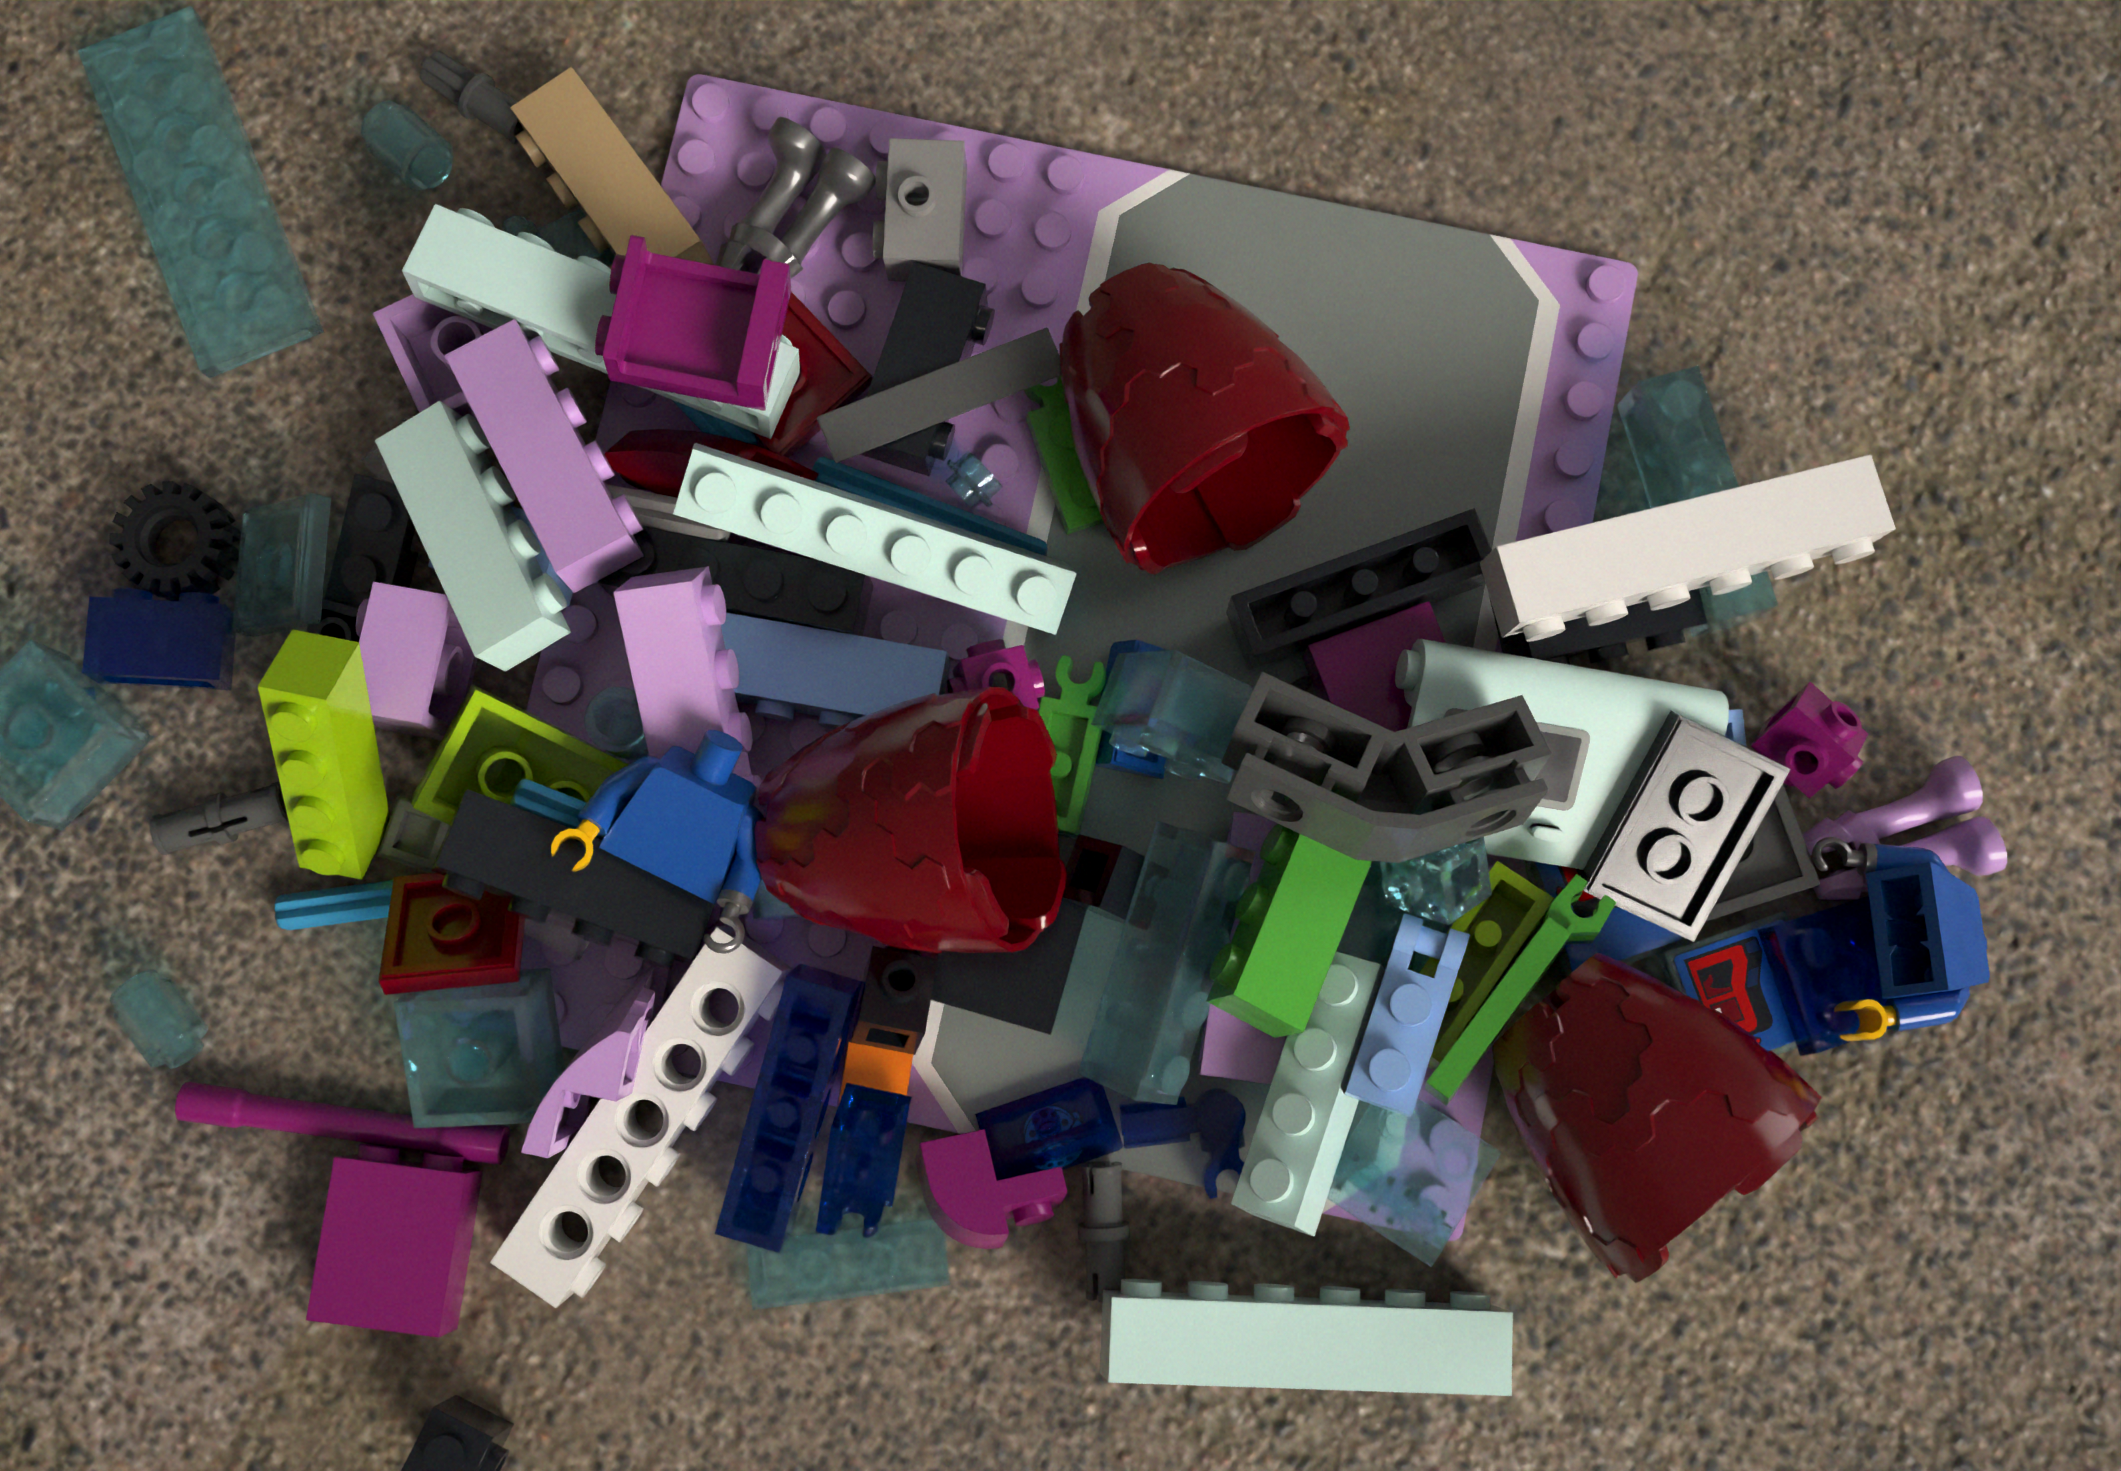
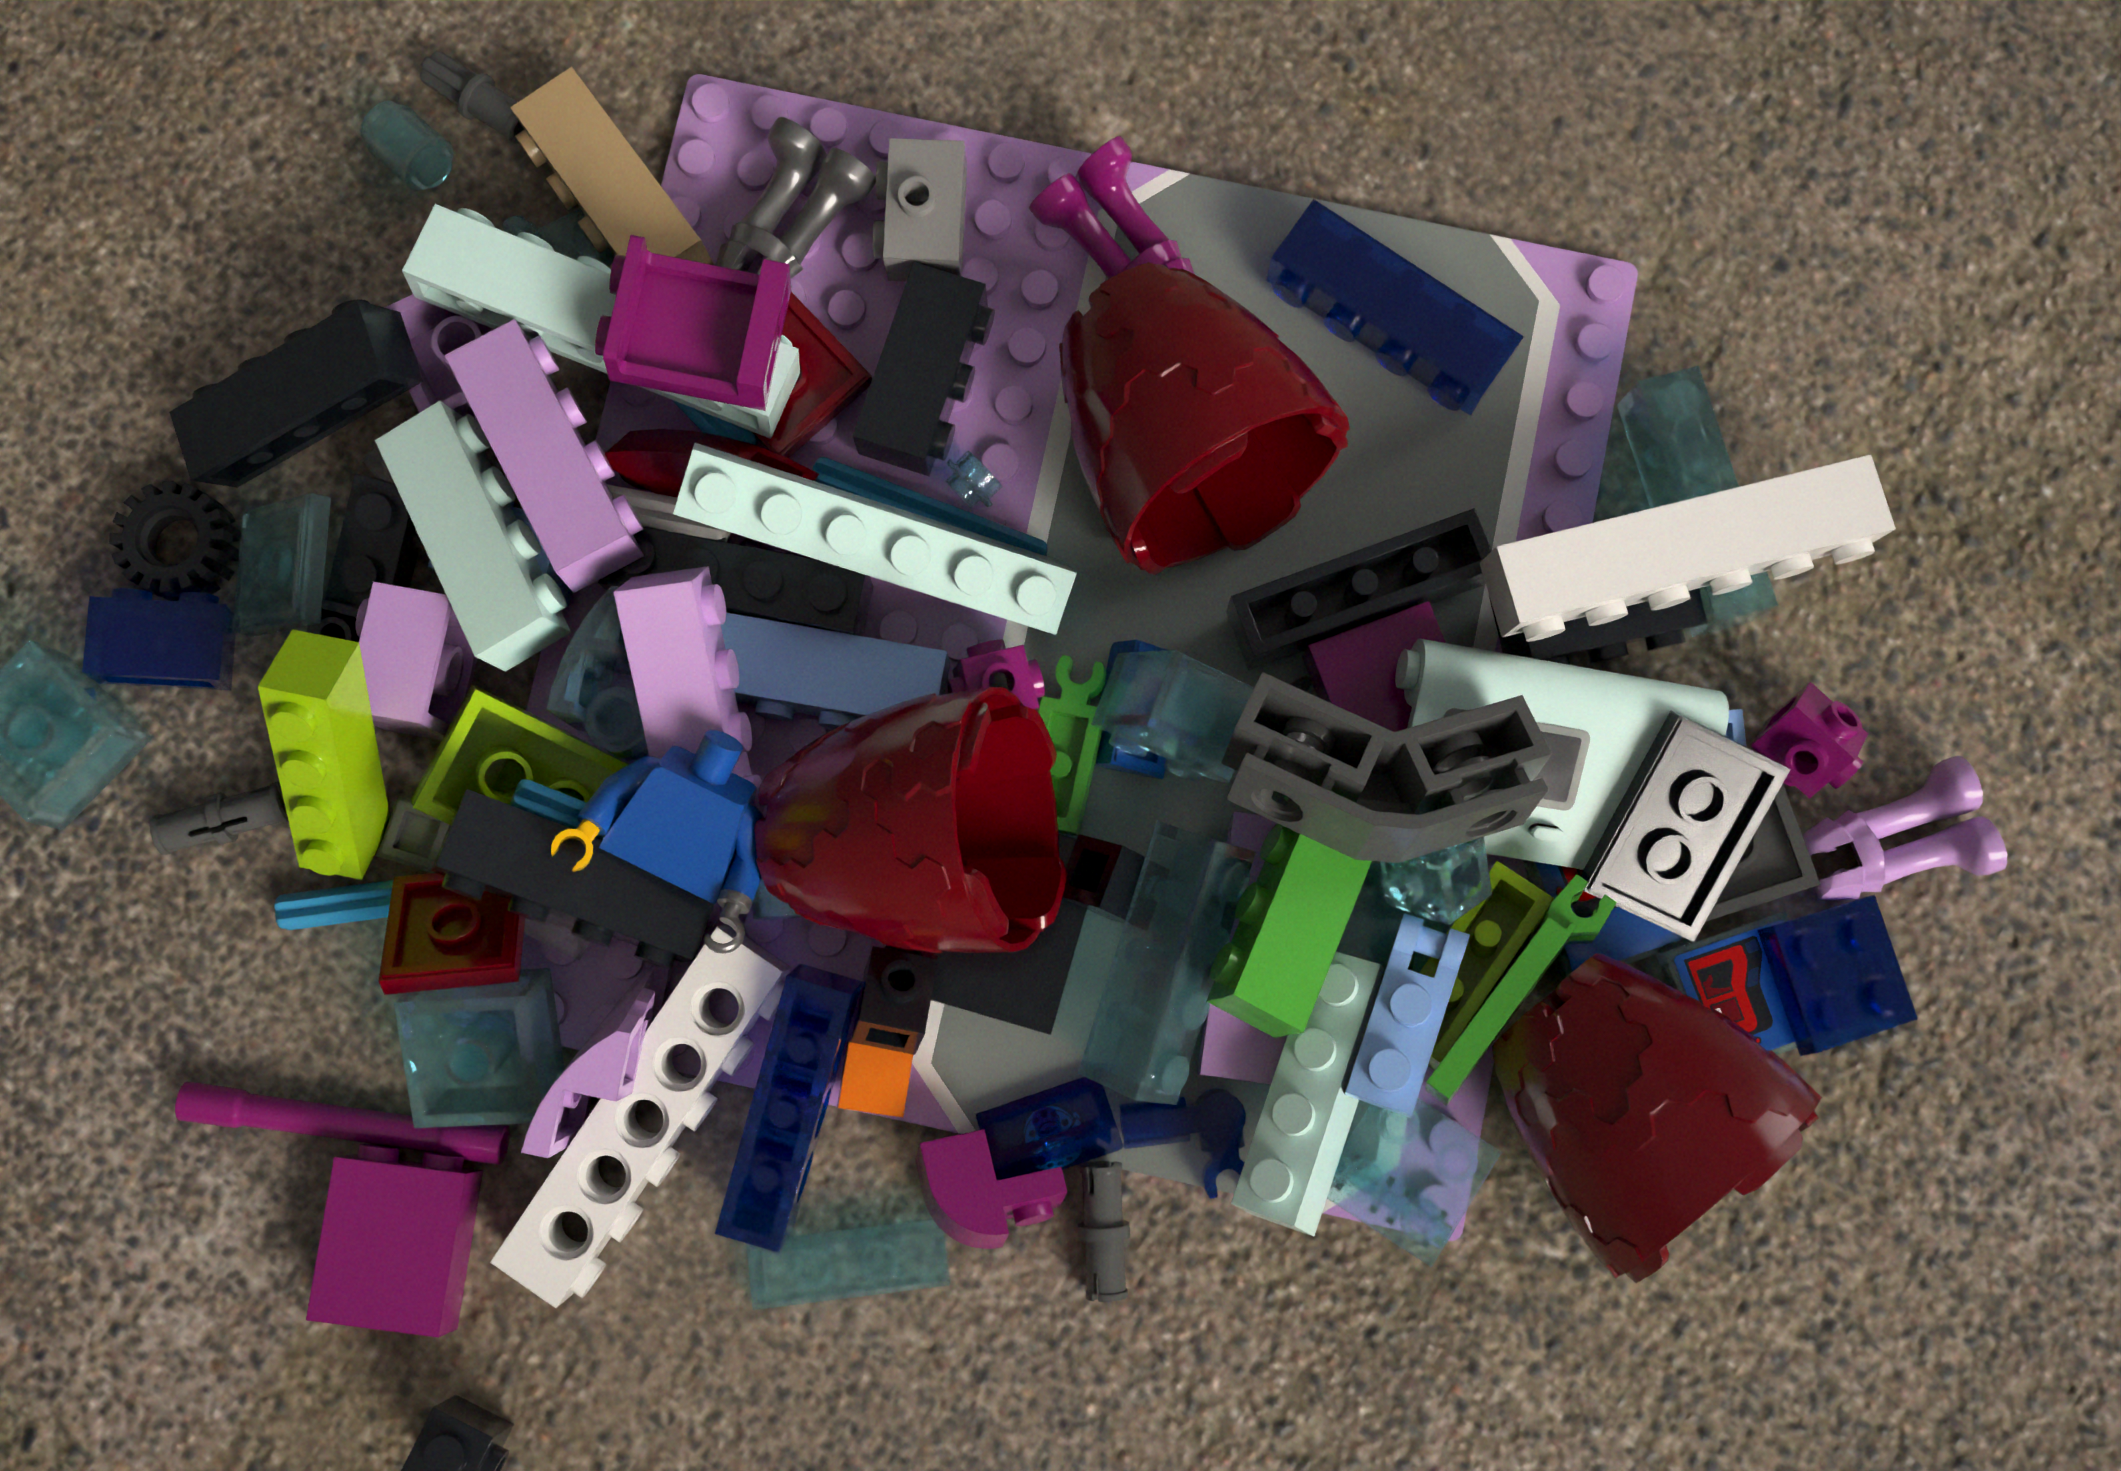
(158, 1019): clear light blue brick -> none
(200, 192): clear light blue plate -> none
(296, 394): none -> black brick
(589, 662): none -> clear light blue slope
(863, 1158): clear blue hinge -> none
(940, 395): dark grey sticker -> none
(1055, 447): bright green plate -> none
(1104, 179): none -> magenta piece
(1305, 1341): light aqua brick -> none
(1391, 308): none -> clear blue brick
(1924, 937): blue torso -> none

